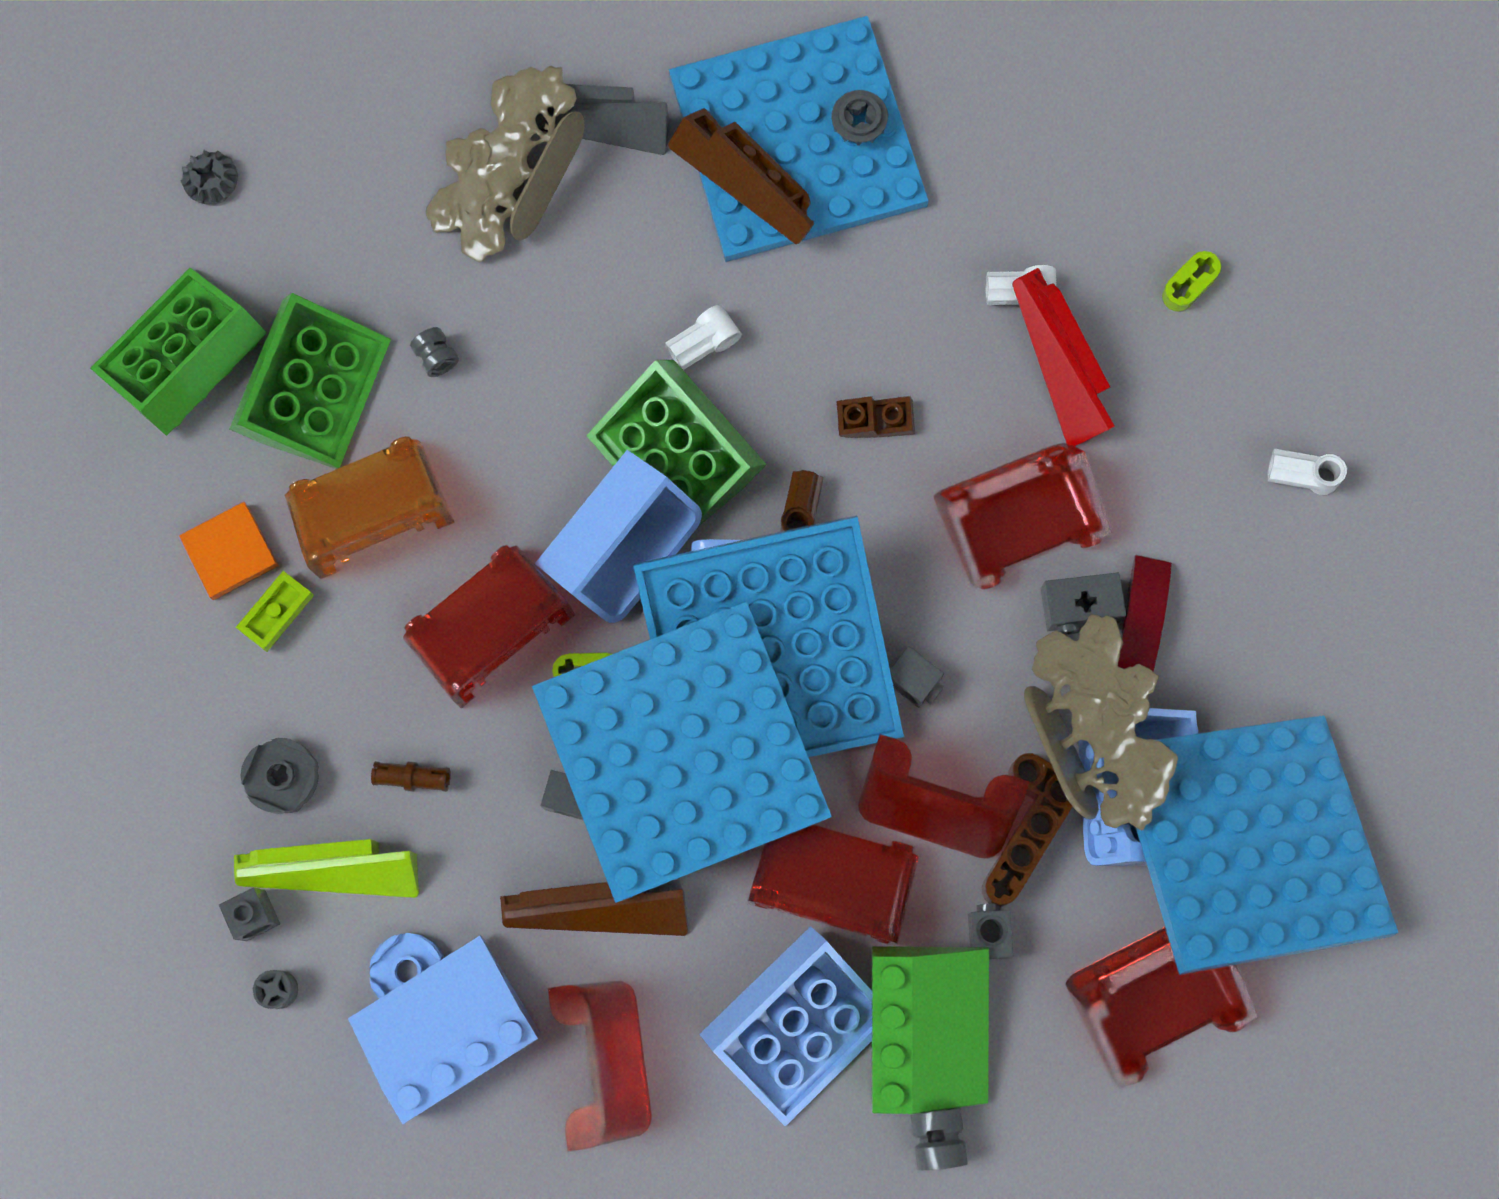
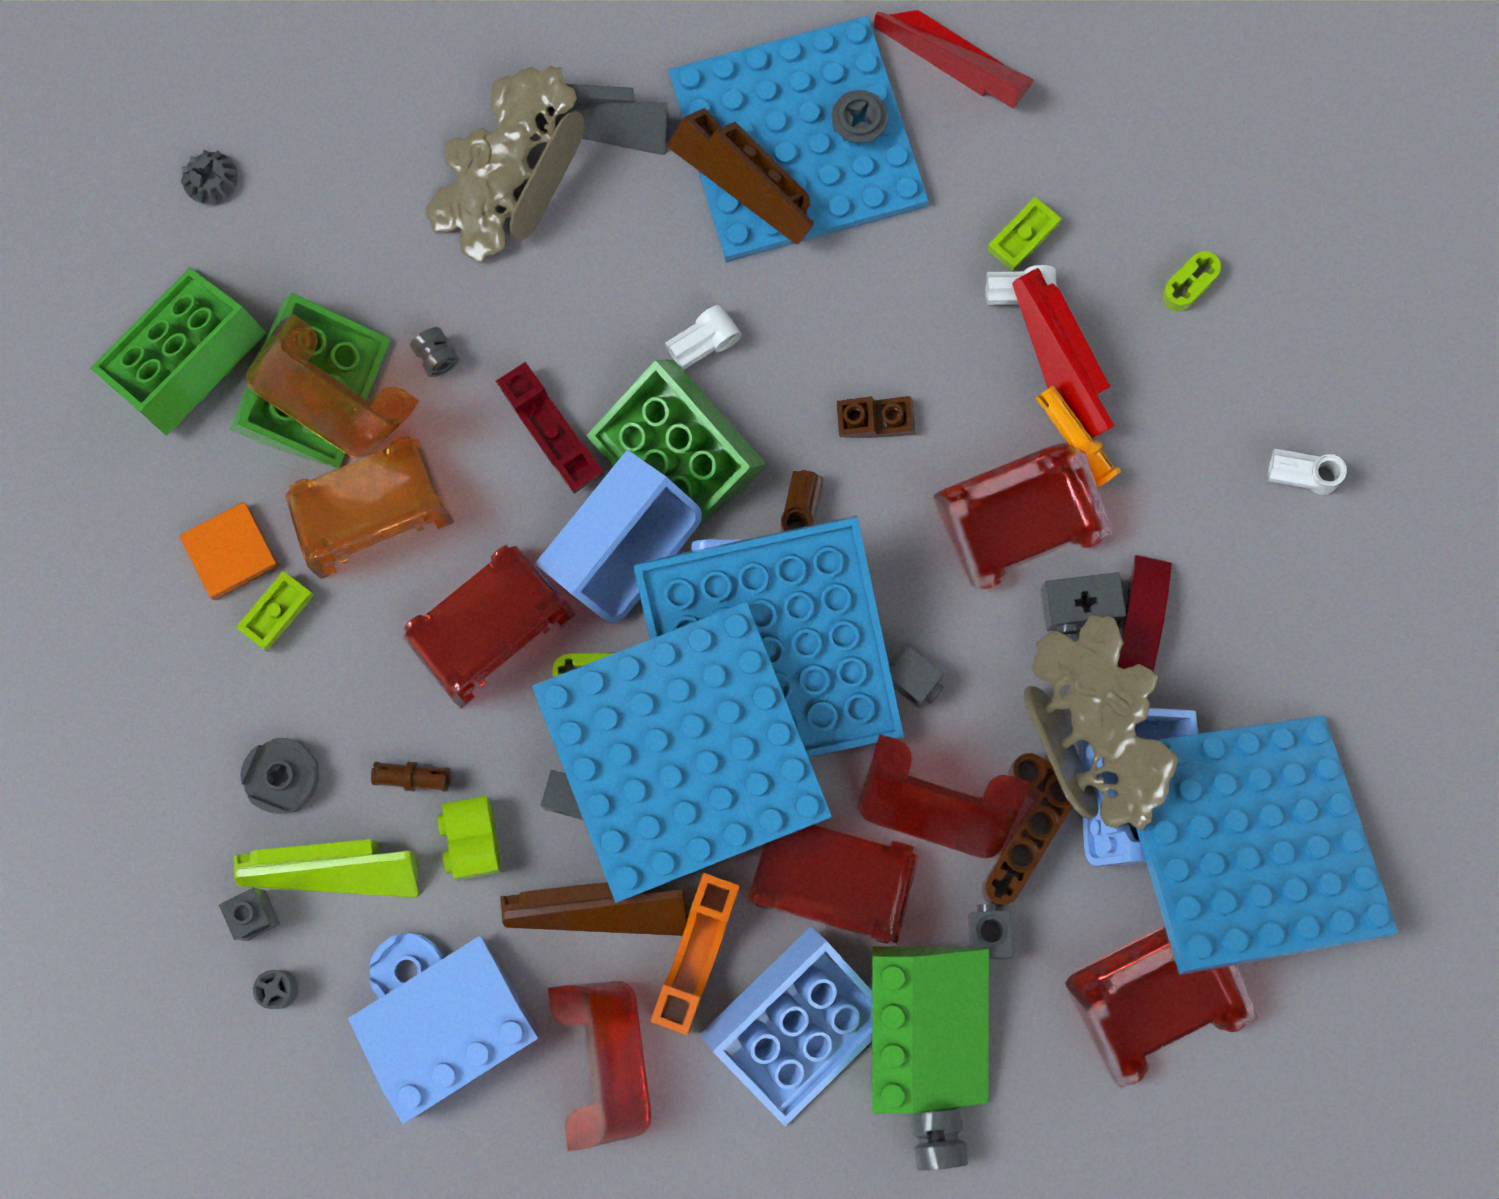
(317, 399): none -> clear orange windscreen
(470, 837): none -> lime brick
(549, 428): none -> dark red slope
(696, 954): none -> orange arch
(954, 55): none -> red wedge
(1024, 234): none -> lime plate
(1076, 435): none -> light orange pin

